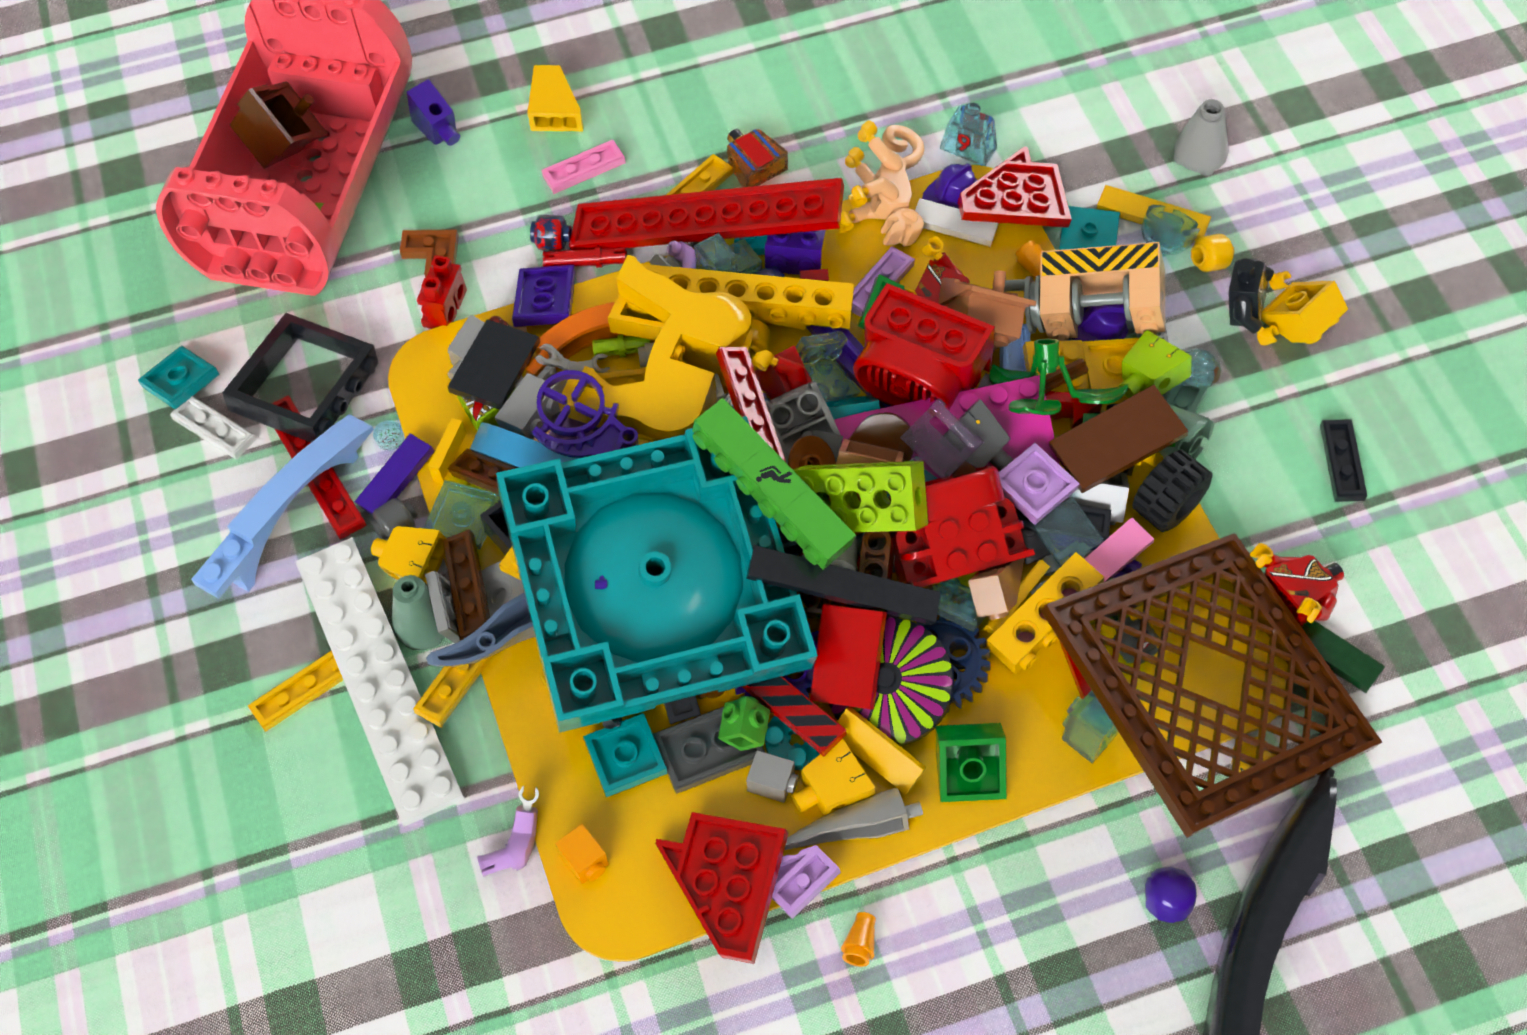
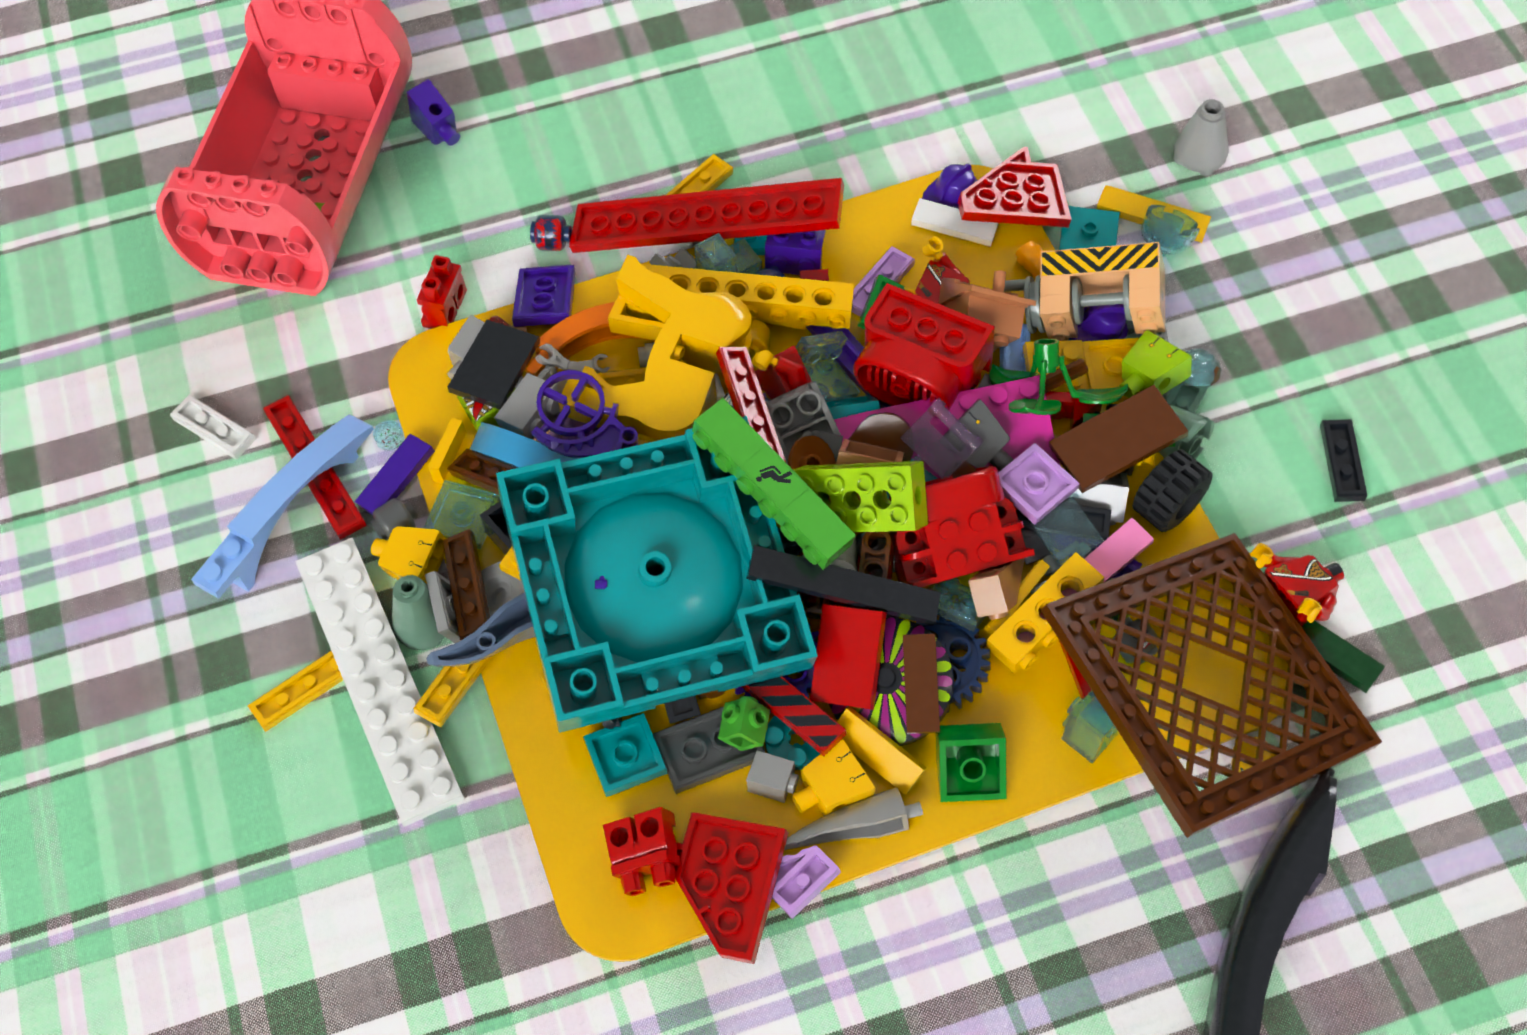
(178, 377): teal plate -> none
(240, 390): black window -> none
(275, 122): reddish brown piece -> none
(429, 243): dark orange plate -> none
(520, 841): lavender arm -> none
(552, 101): yellow slope -> none
(582, 854): light orange brick -> none
(583, 166): bright pink tile -> none
(585, 257): red pin -> none
(618, 346): lime pin -> none
(643, 848): none -> red hips
(682, 253): lavender arm -> none
(755, 157): clear orange torso -> none
(859, 943): light orange cone -> none
(889, 187): light nougat animal -> none
(921, 683): none -> reddish brown tile
(970, 135): clear light blue torso -> none
(1170, 894): dark purple hair -> none
(1212, 252): yellow head -> none
(1248, 296): black torso -> none
(1305, 310): yellow slope -> none

